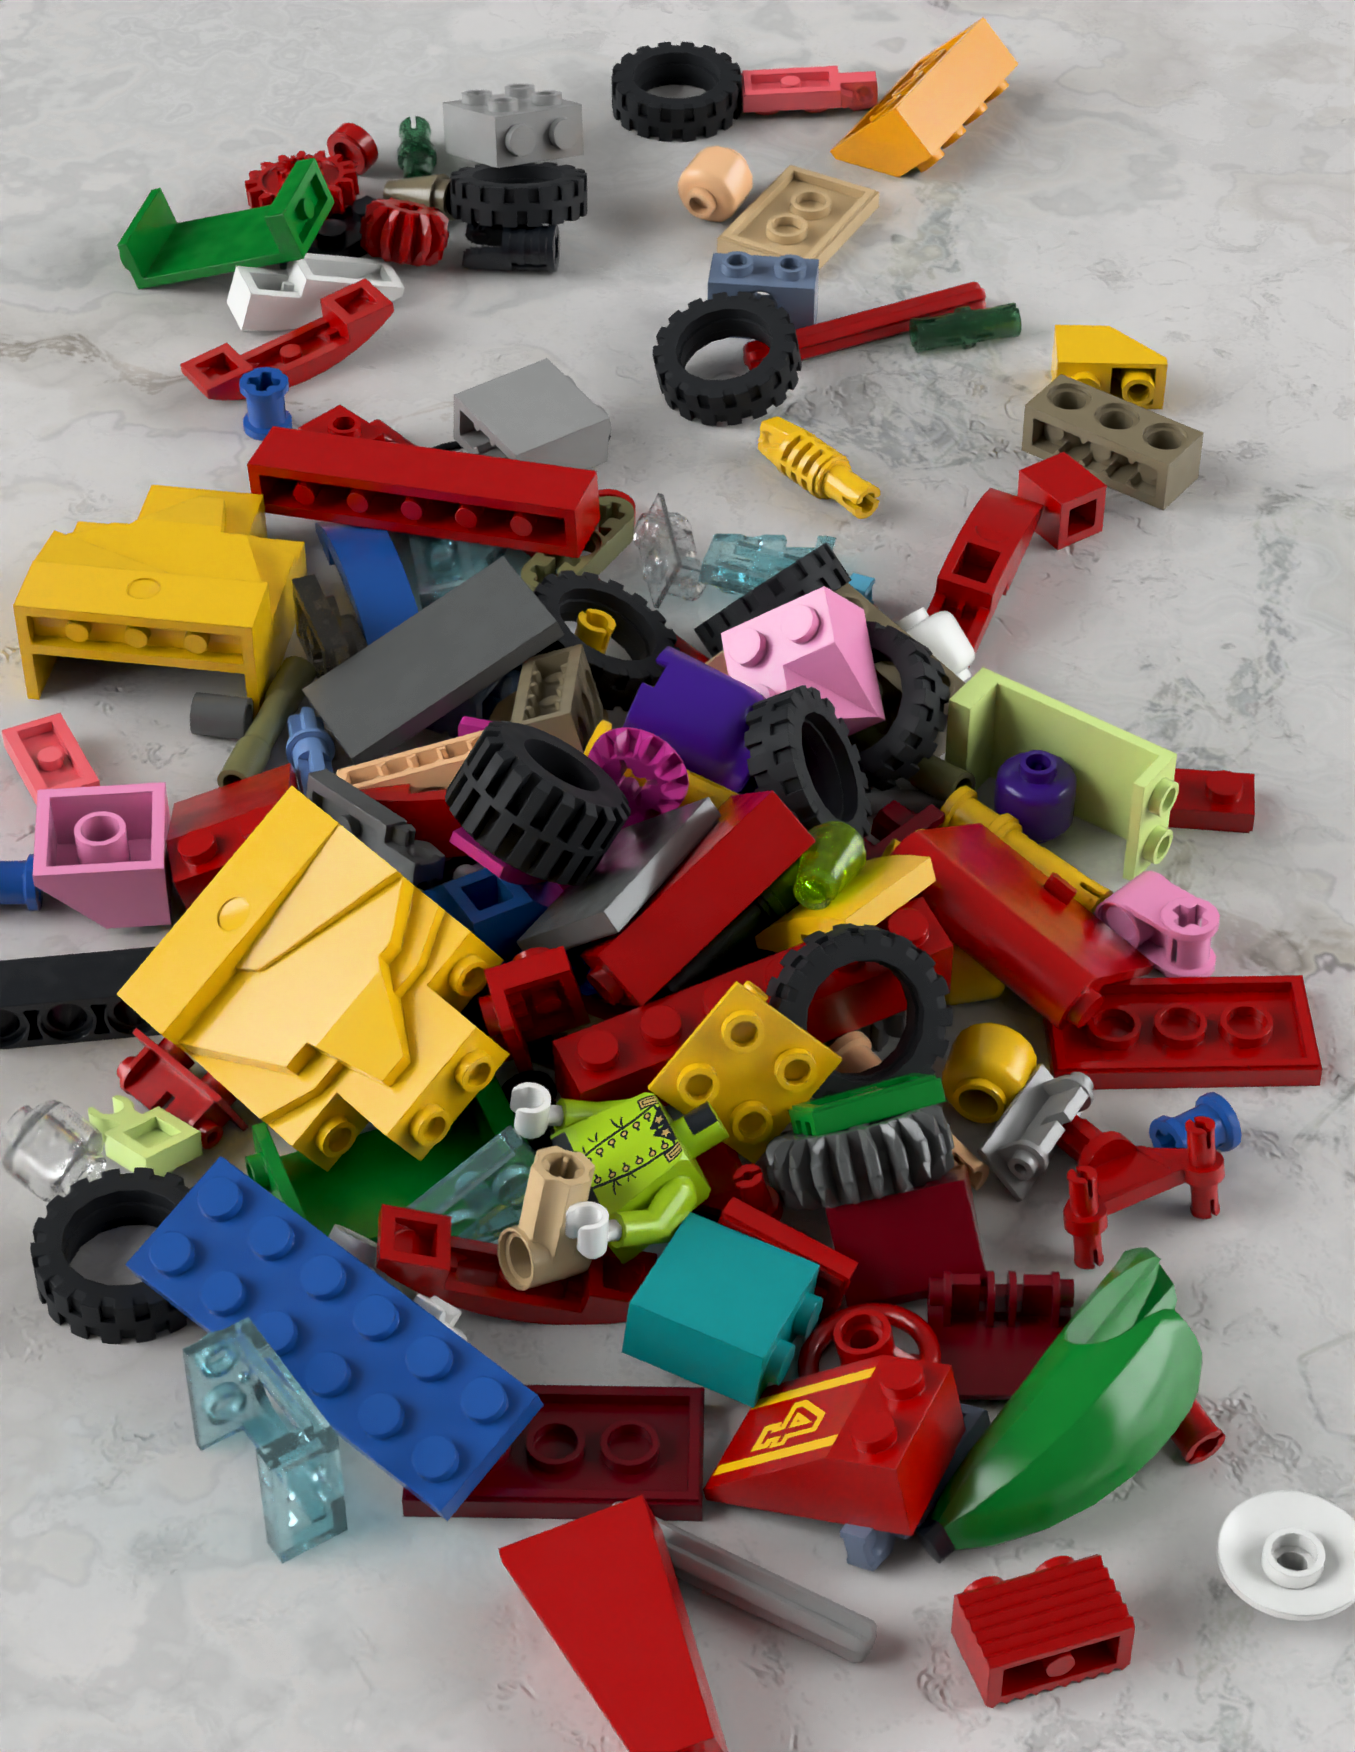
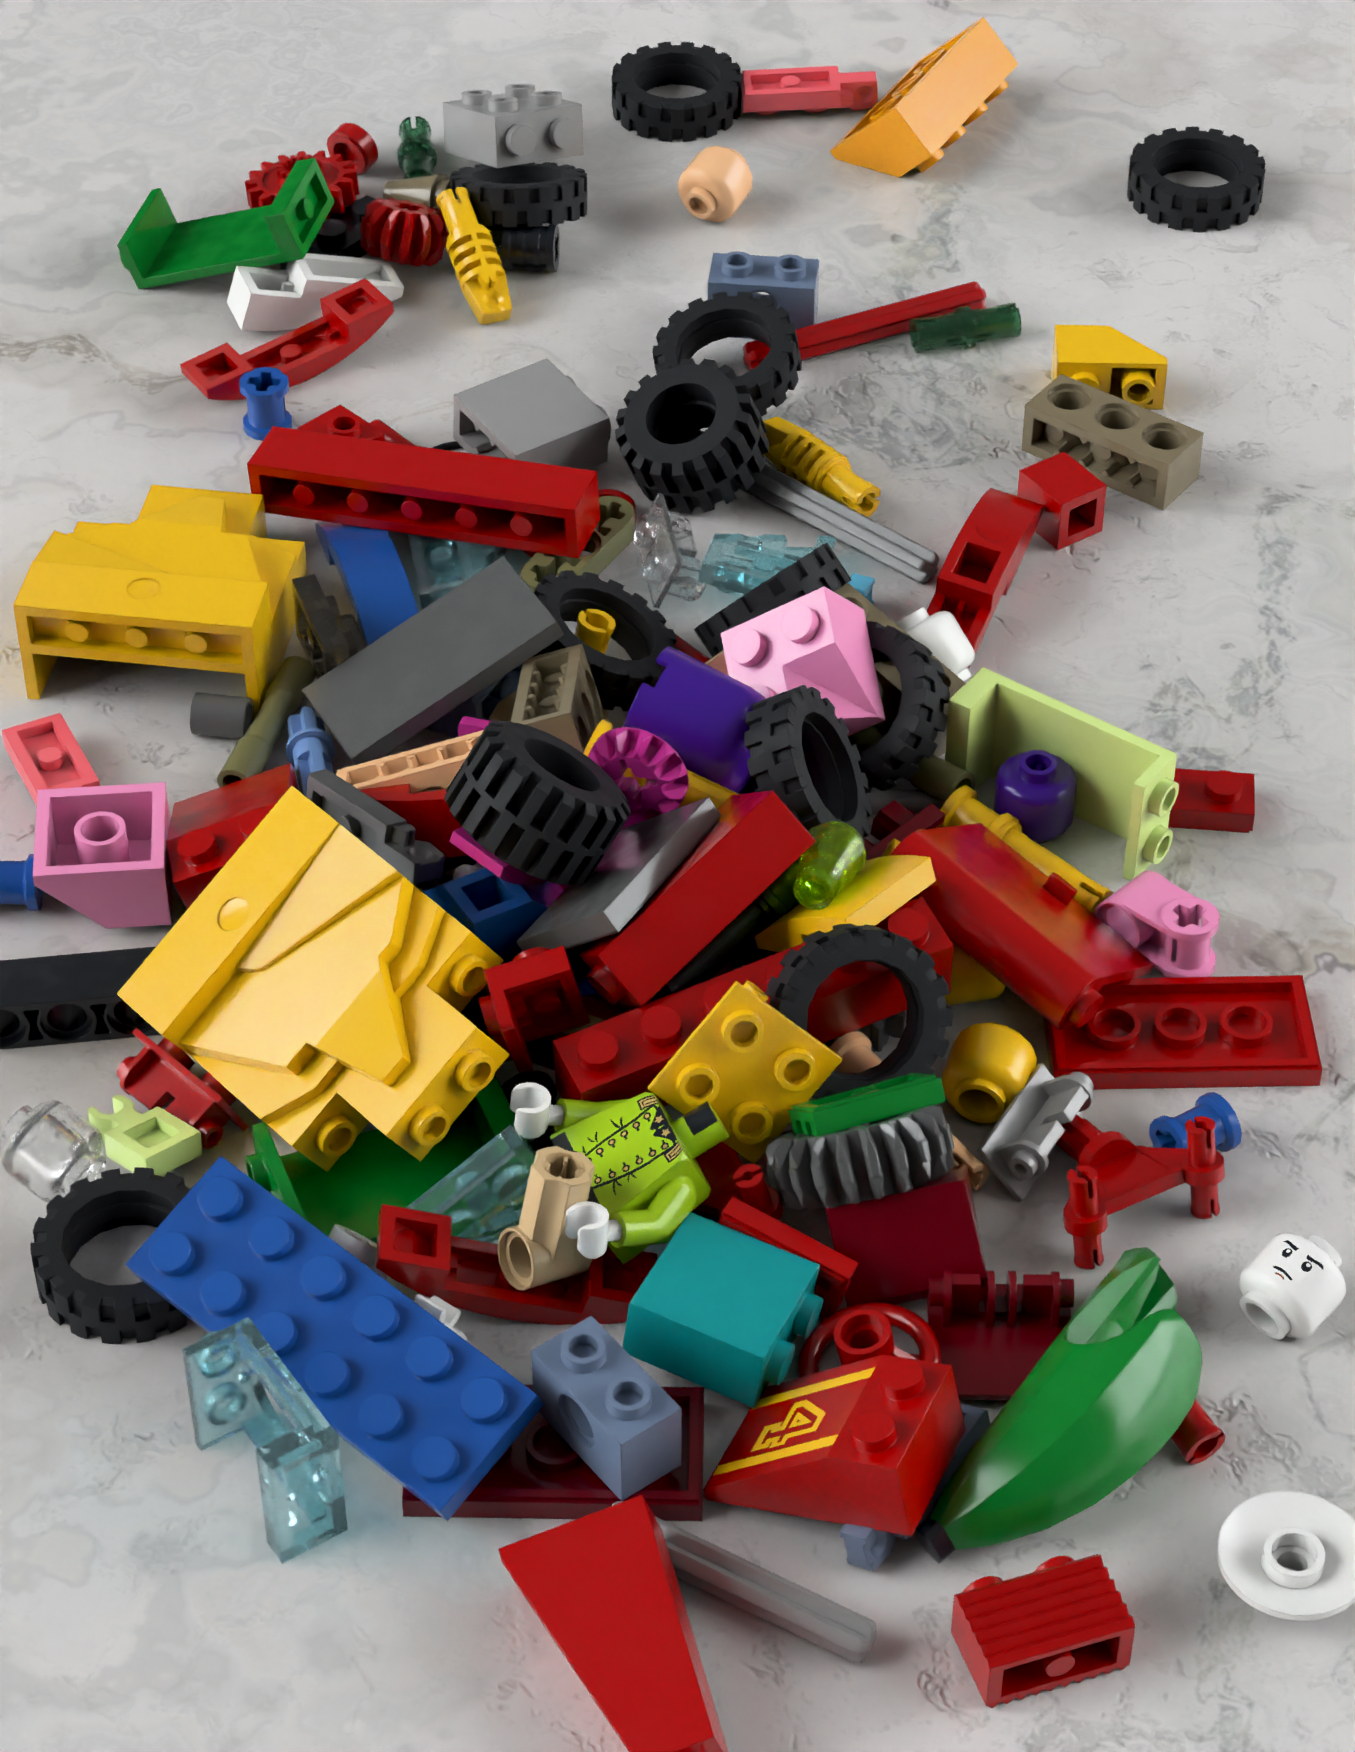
(474, 258): none -> yellow hinge
(607, 1408): none -> sand blue brick
(677, 404): none -> black tyre
(800, 216): tan tile -> none
(841, 522): none -> axle
(1196, 206): none -> black tyre
(1292, 1286): none -> white head

